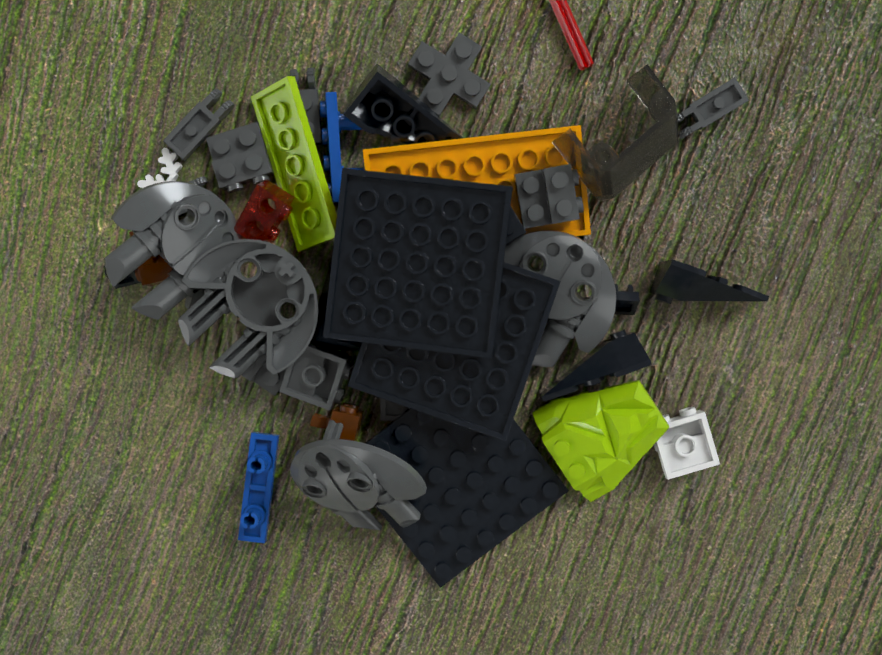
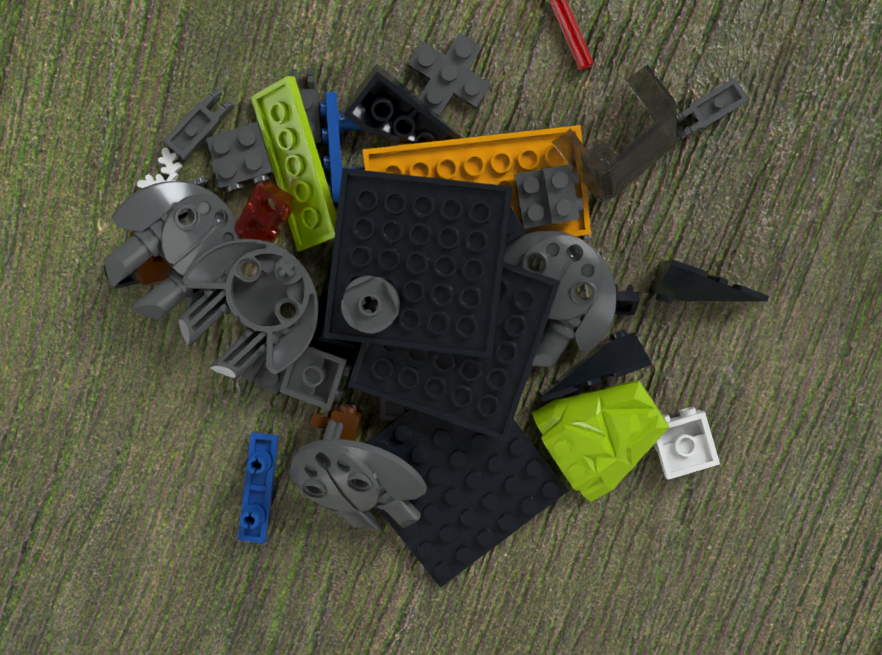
(355, 298): none -> dark grey plate

